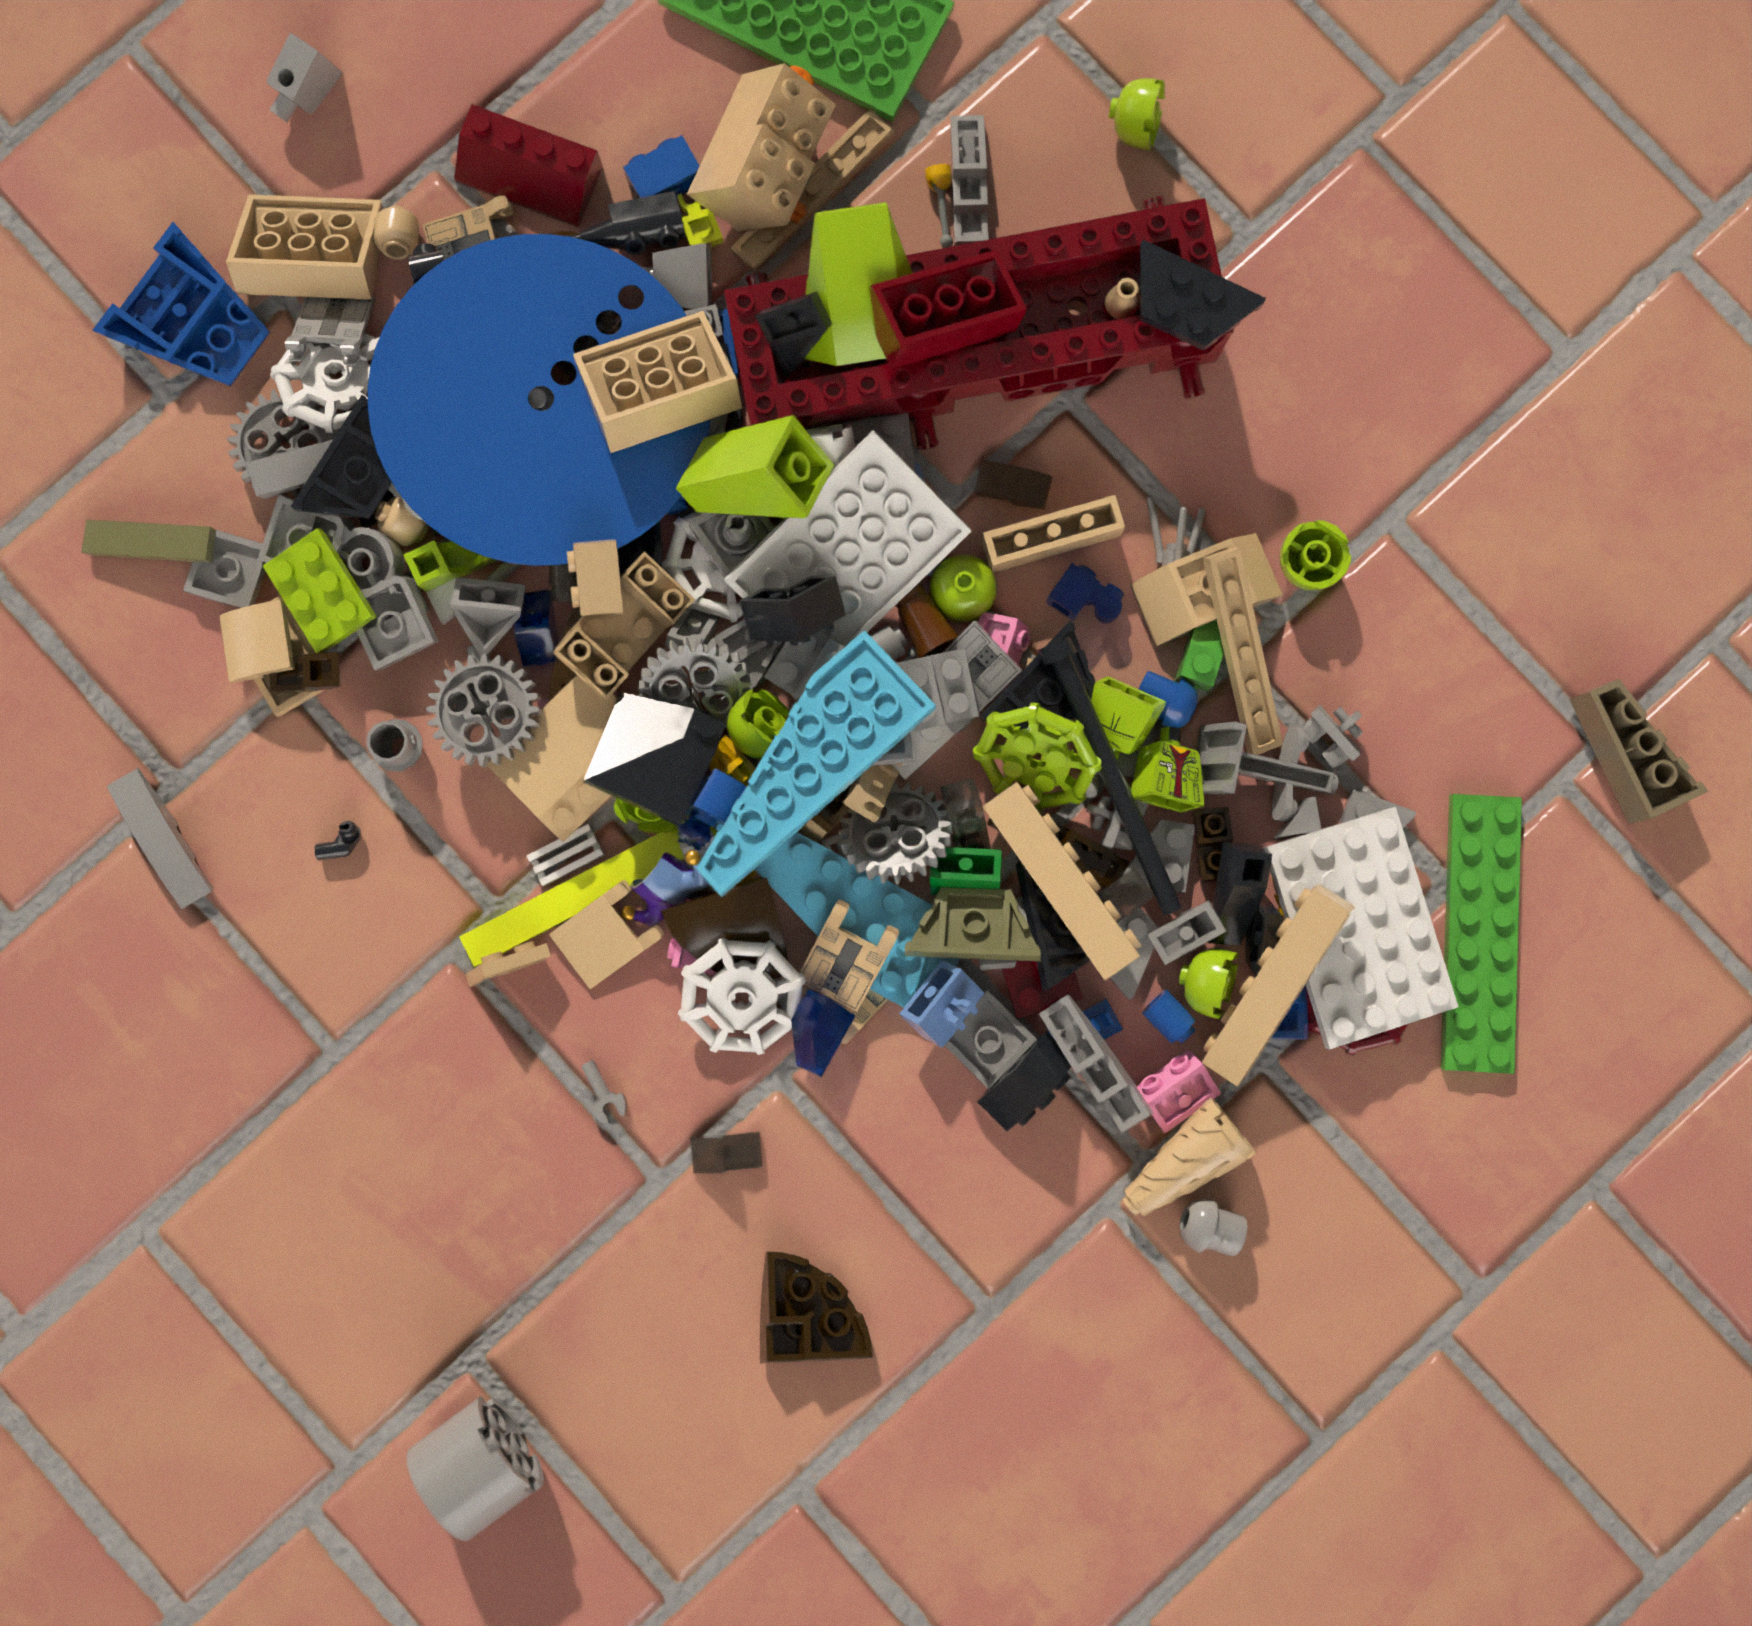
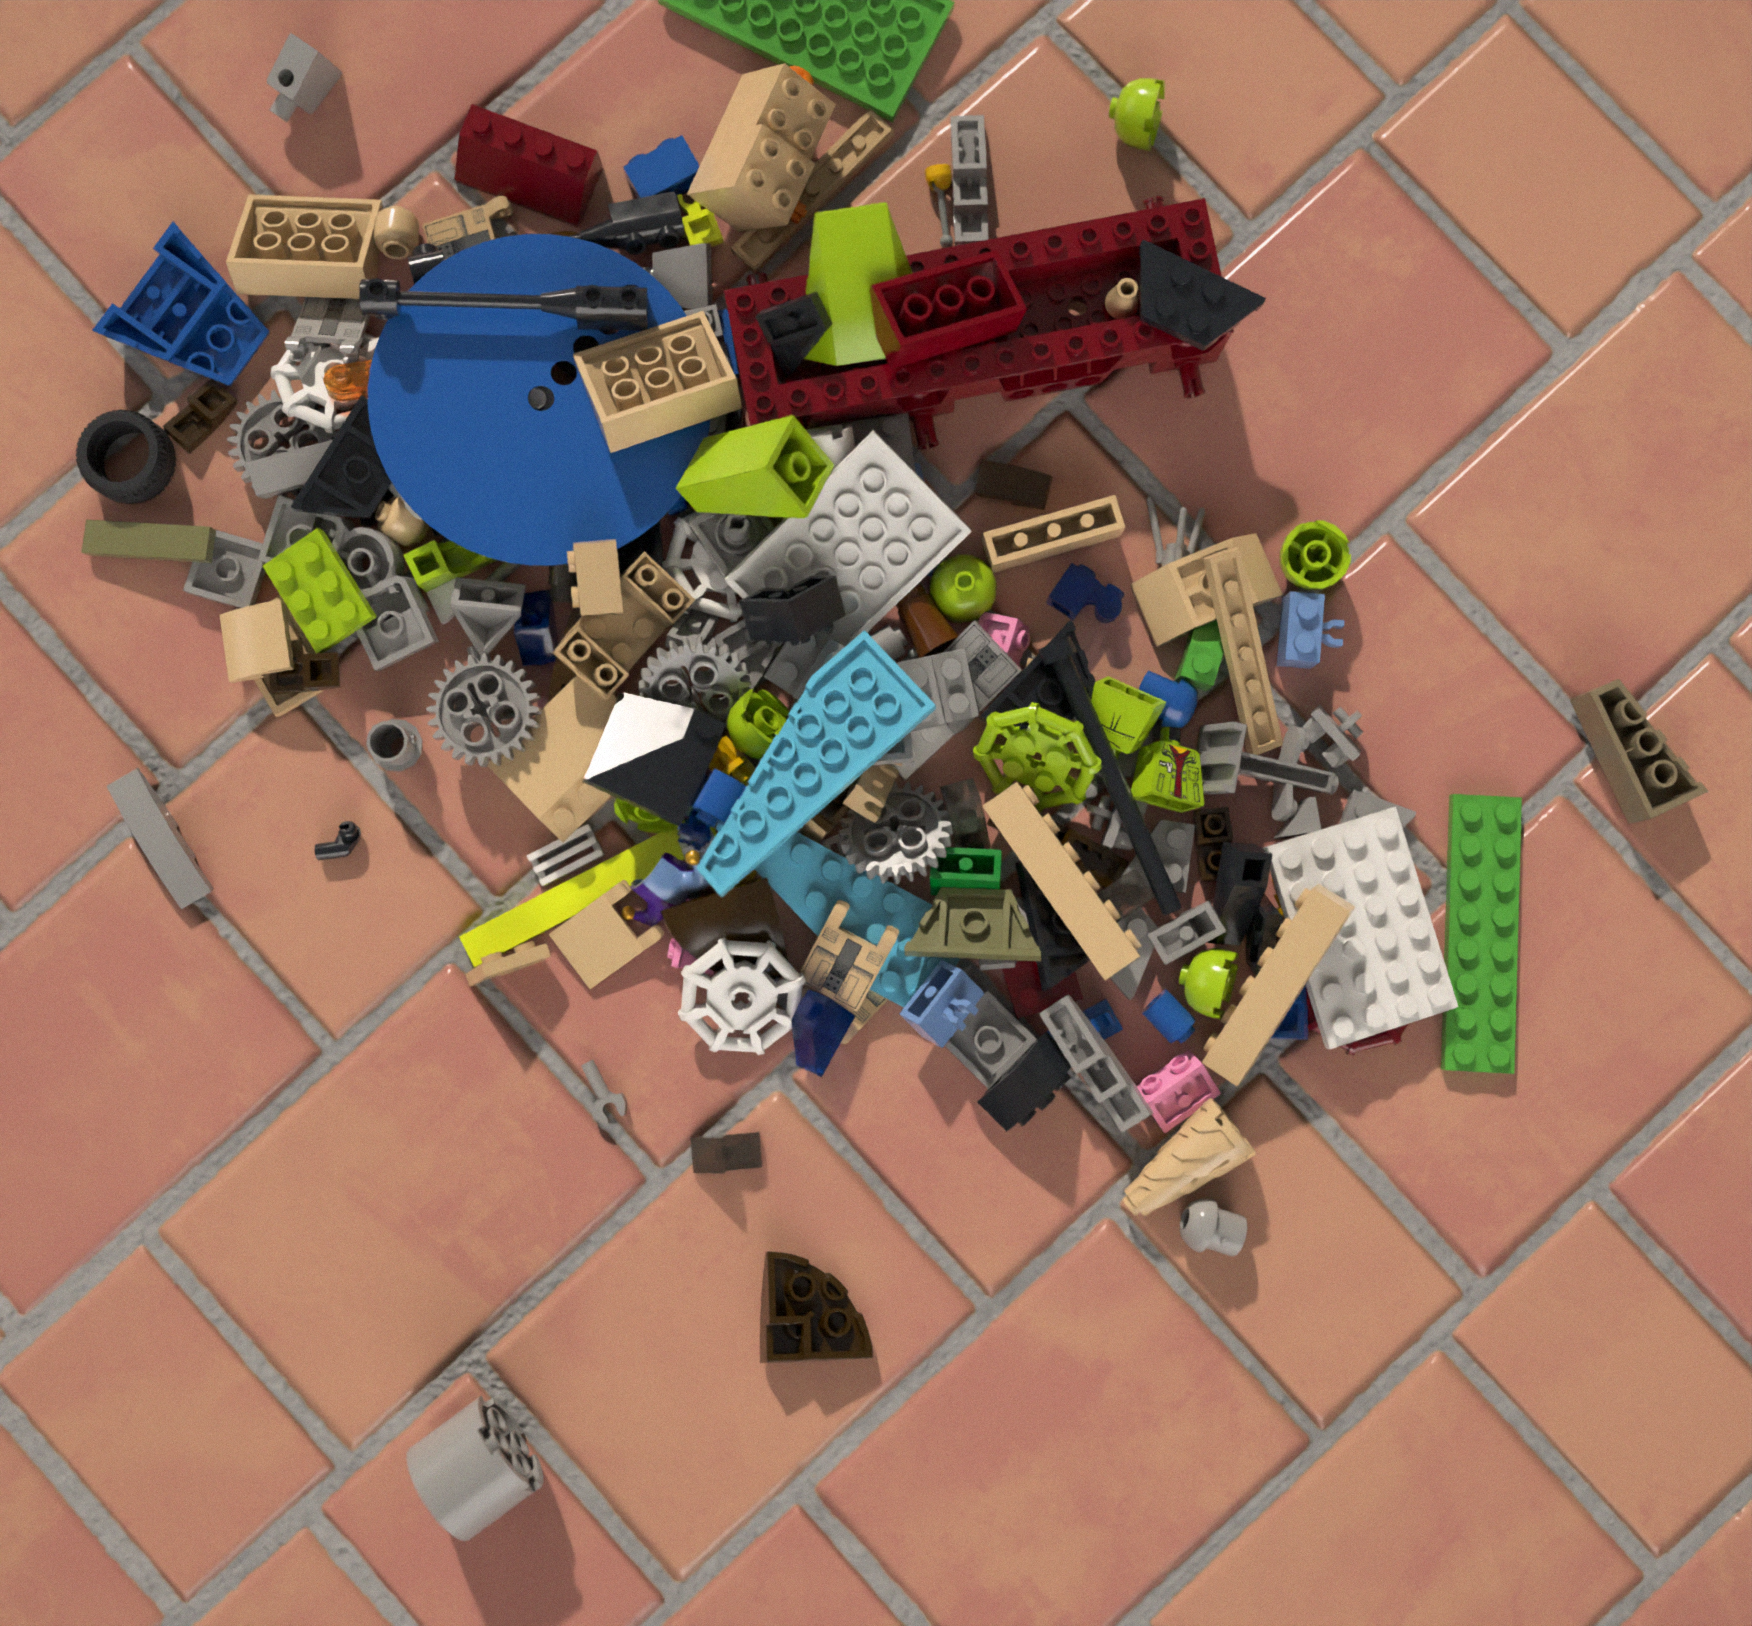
(99, 437): none -> black tyre
(202, 416): none -> dark brown slope
(354, 384): none -> clear orange plate
(590, 305): none -> black bar
(1302, 630): none -> medium blue brick

